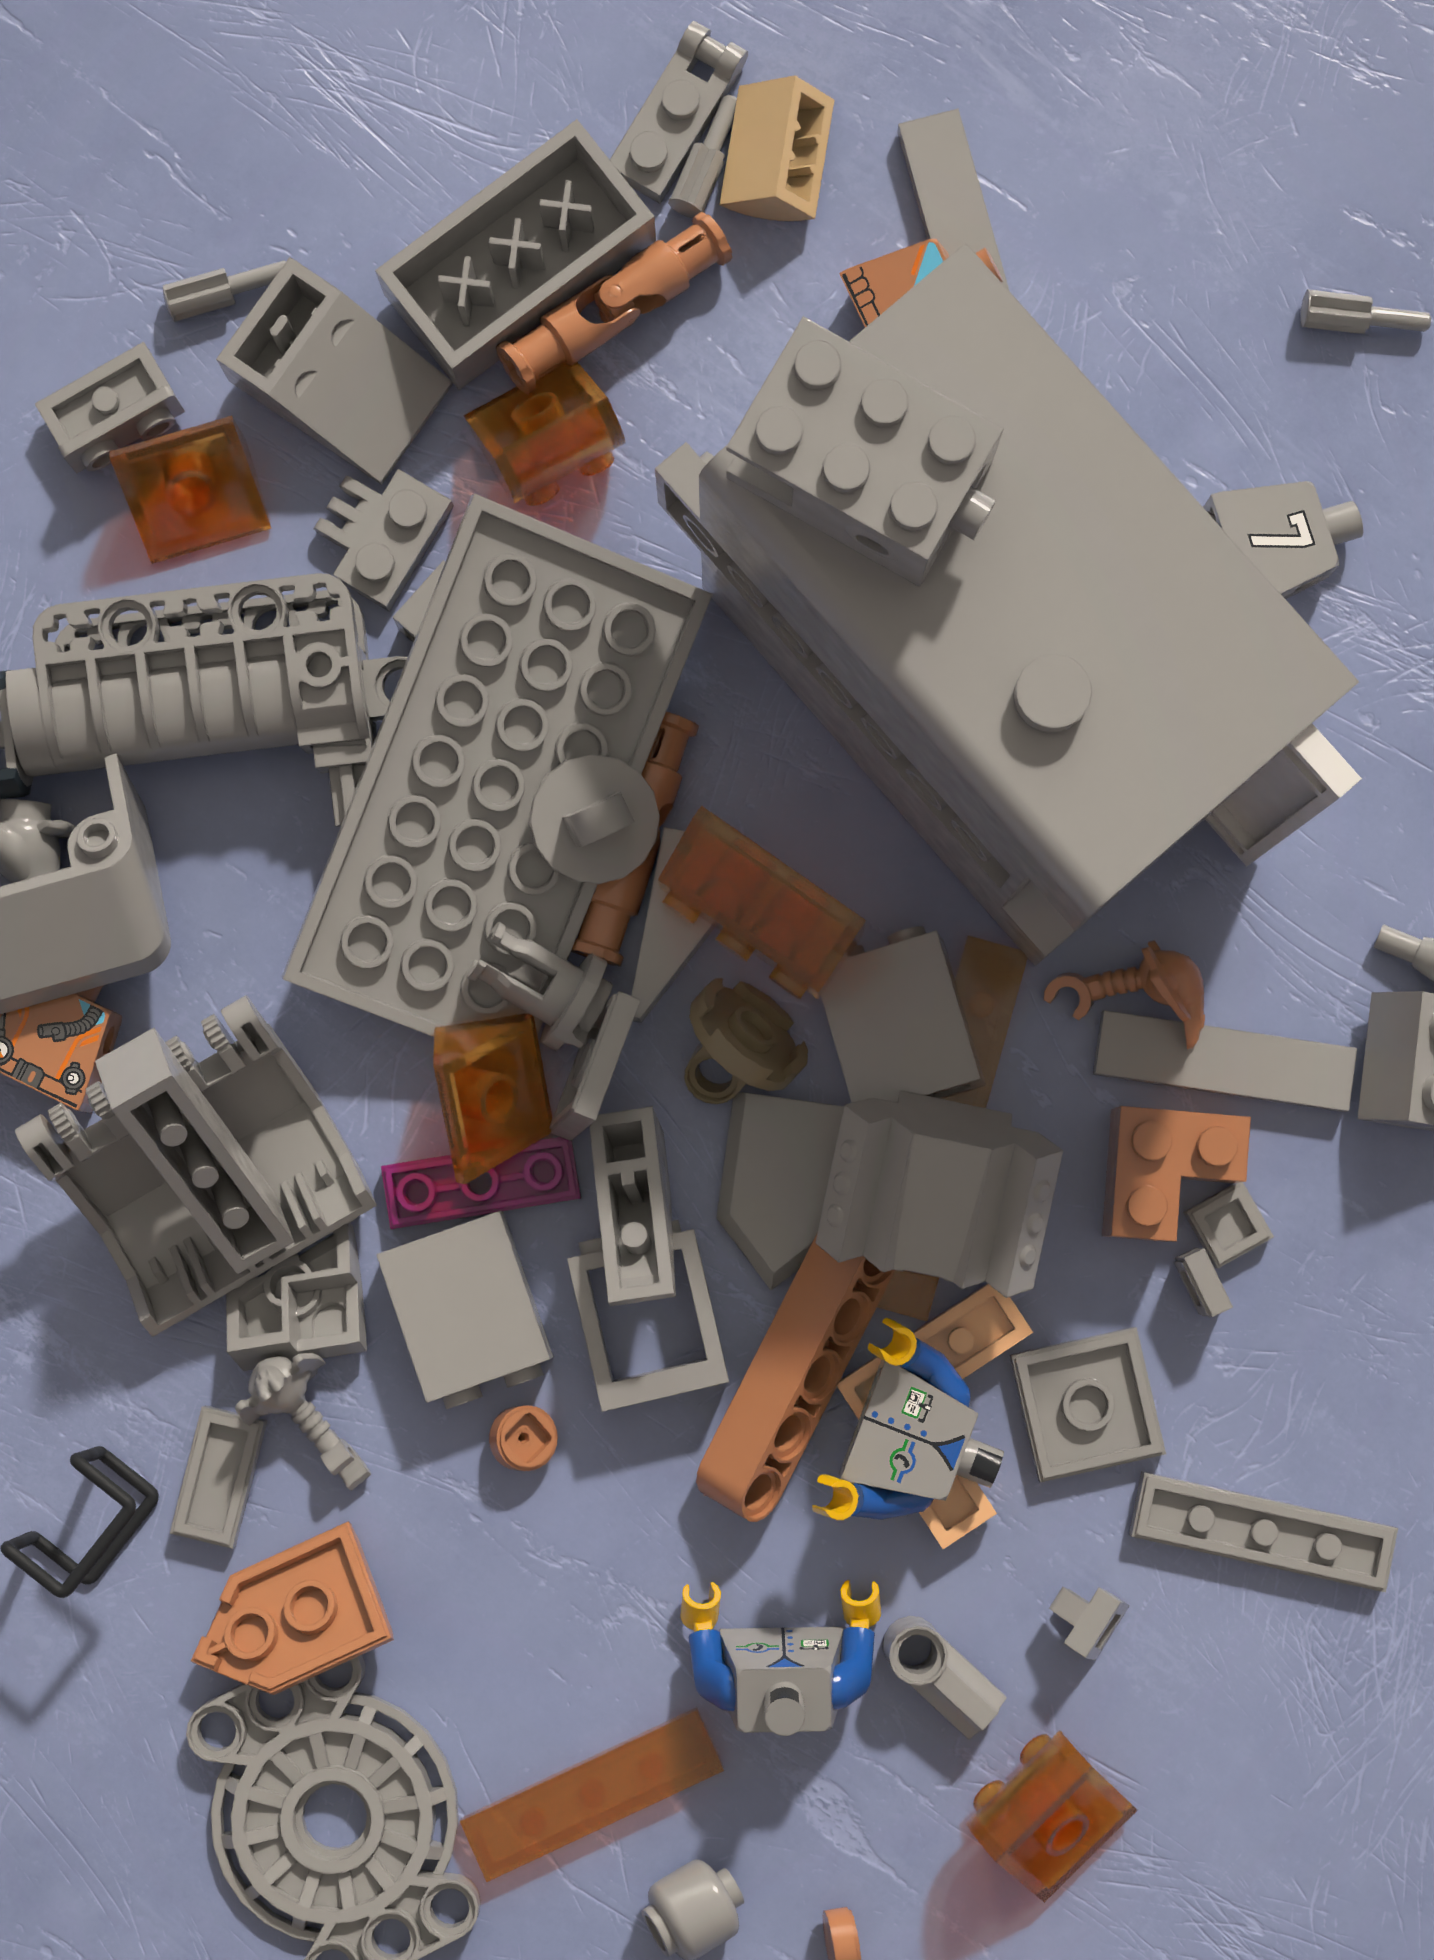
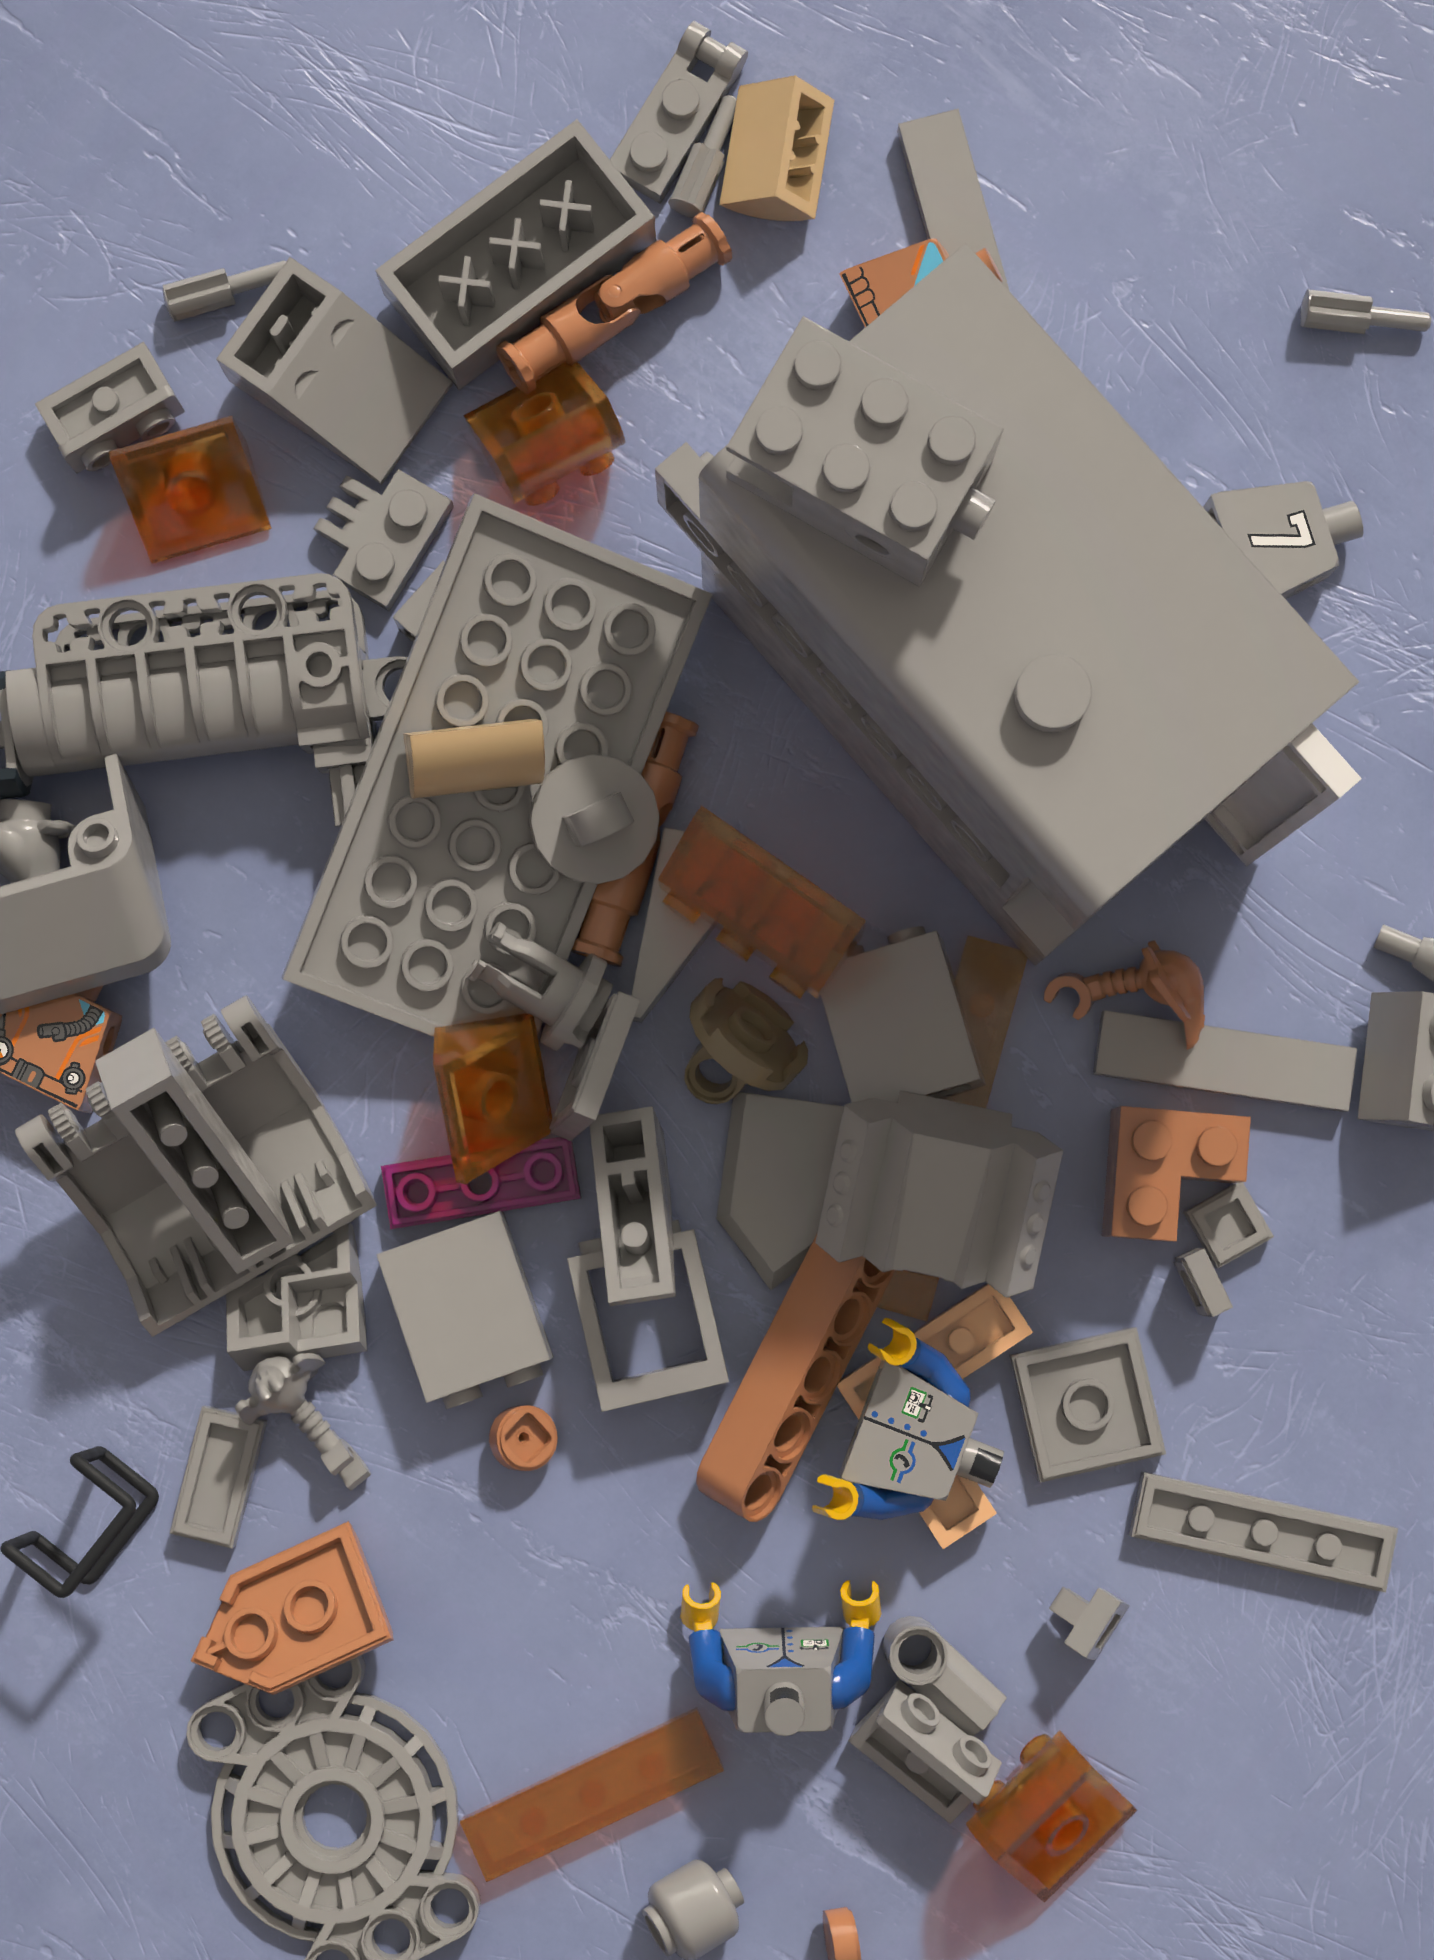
(475, 758): none -> tan brick
(926, 1752): none -> light grey bracket

